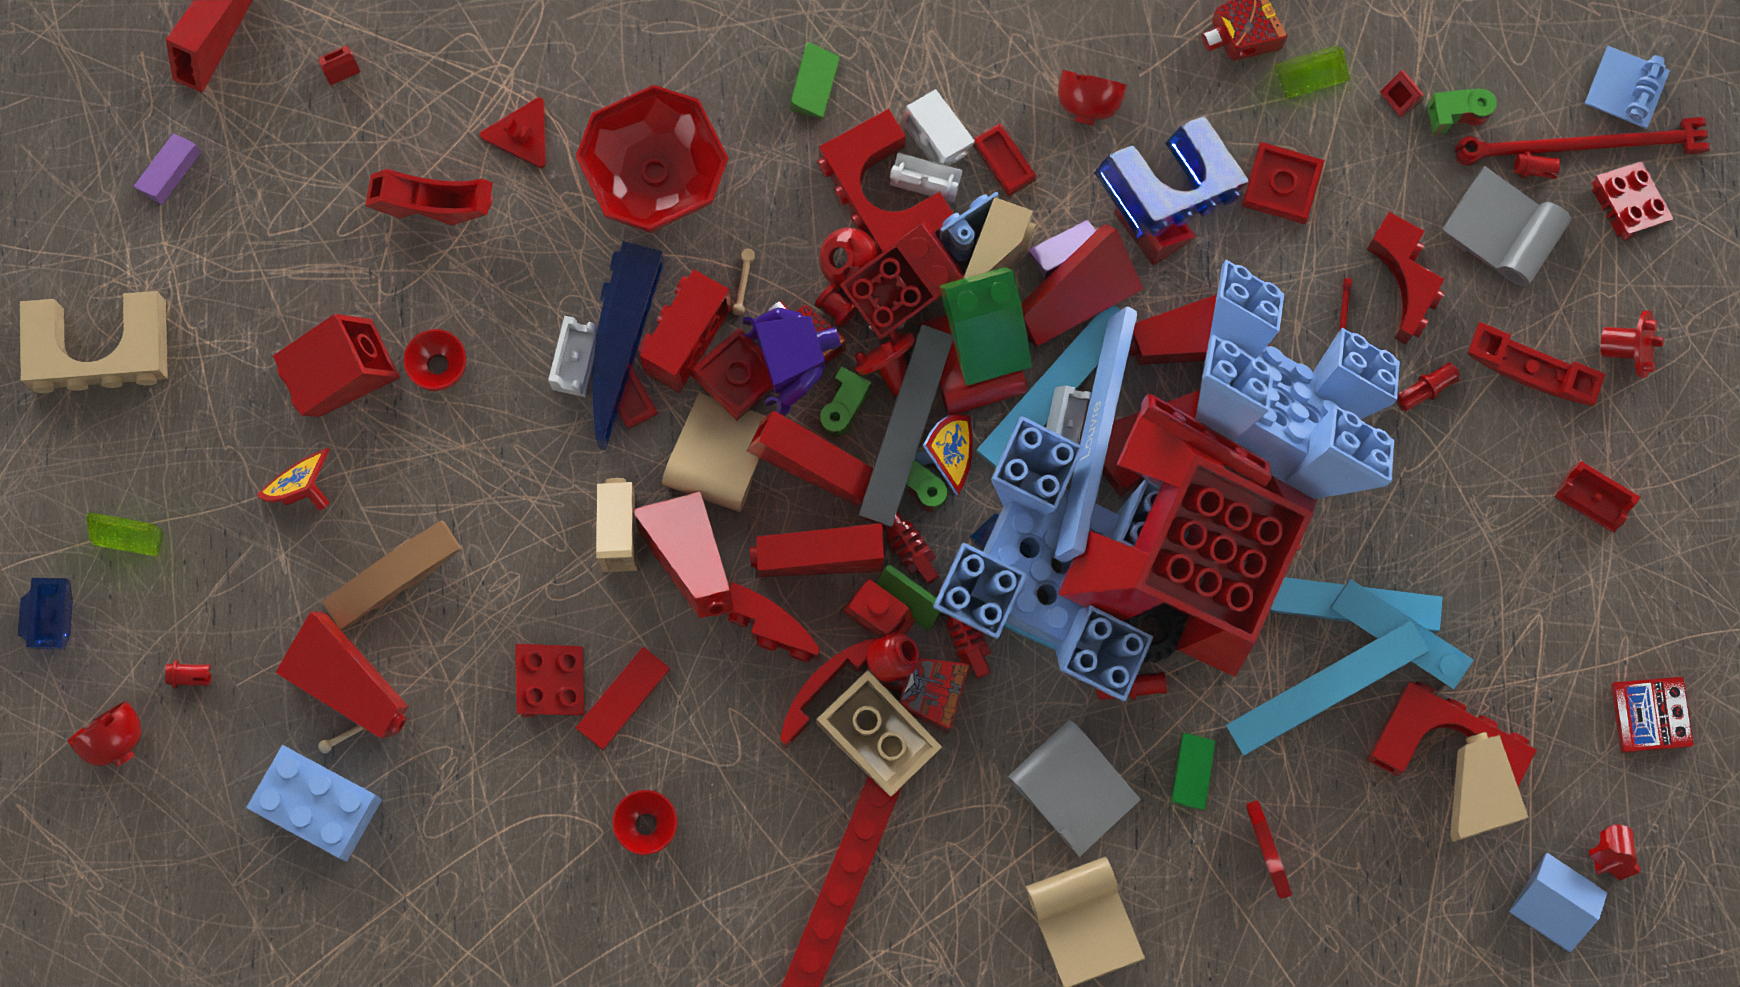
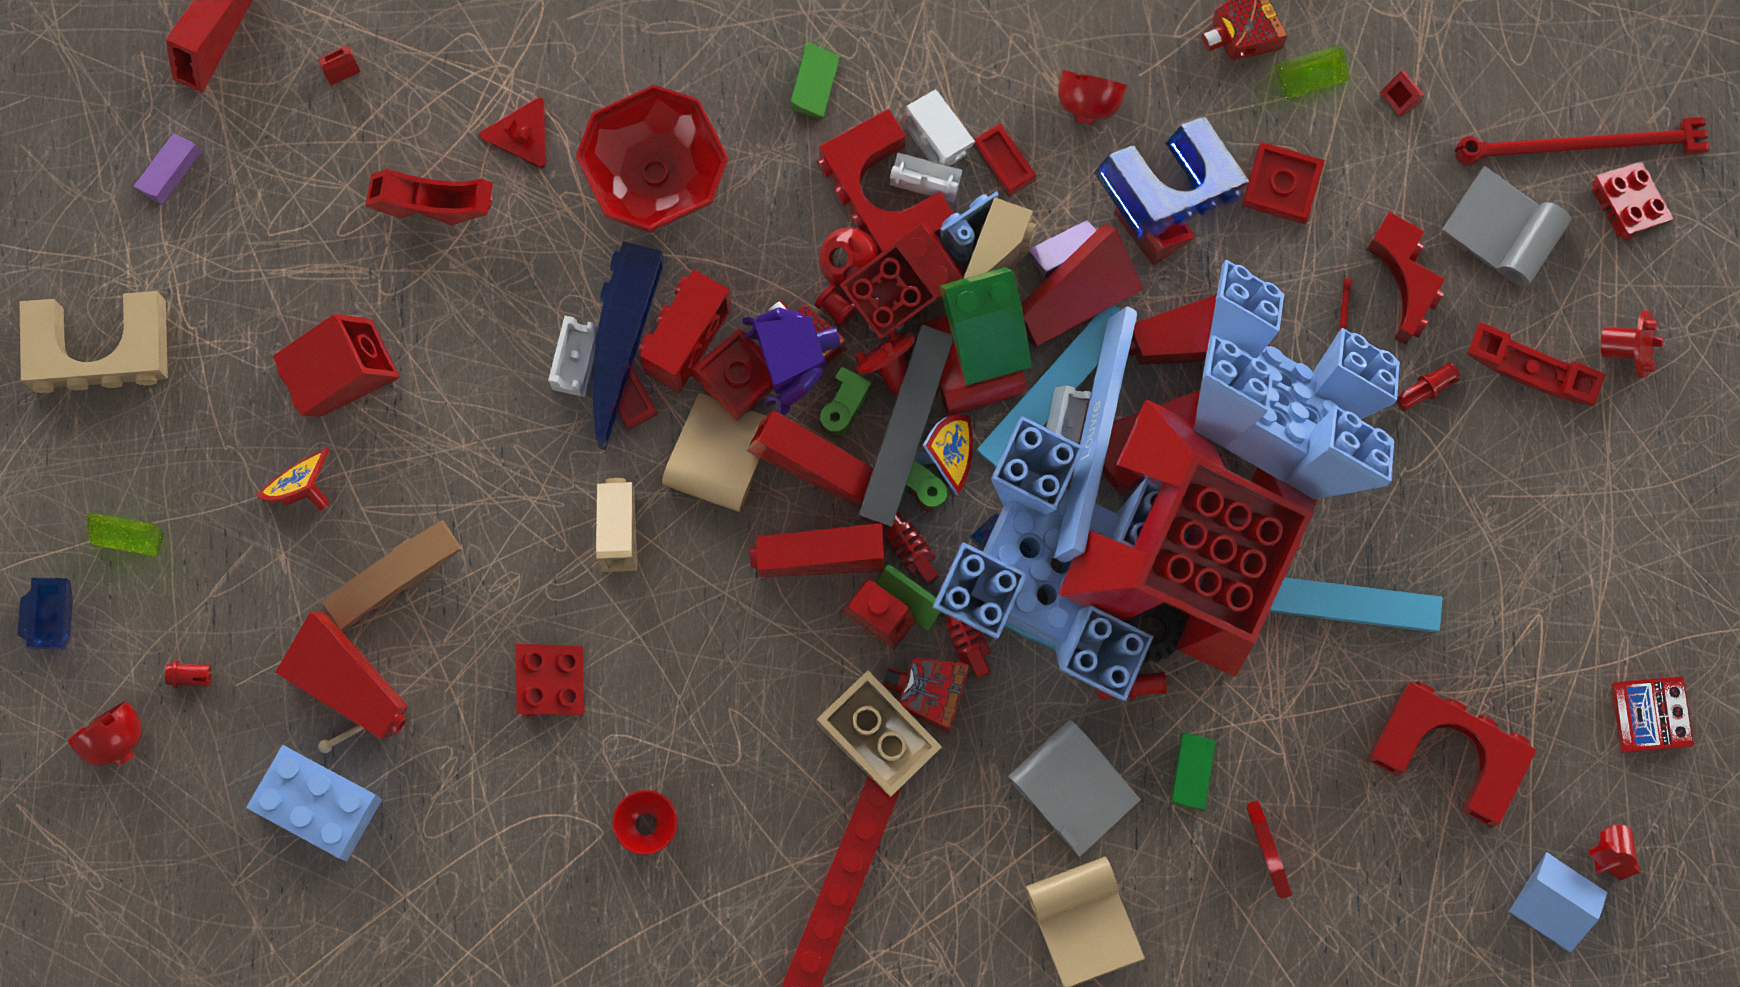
(426, 347): red piece -> none
(623, 698): red tile -> none
(686, 548): slope -> none
(748, 257): tan hinge -> none
(772, 624): red slope -> none
(795, 719): red slope -> none
(892, 657): red head -> none
(1206, 439): red tile -> none
(1327, 687): medium azure tile -> none
(1380, 618): medium azure slope -> none
(1460, 106): bright green leg -> none
(1484, 789): tan slope -> none
(1526, 165): red pin -> none
(1596, 496): red hinge -> none
(1628, 86): light blue hinge -> none

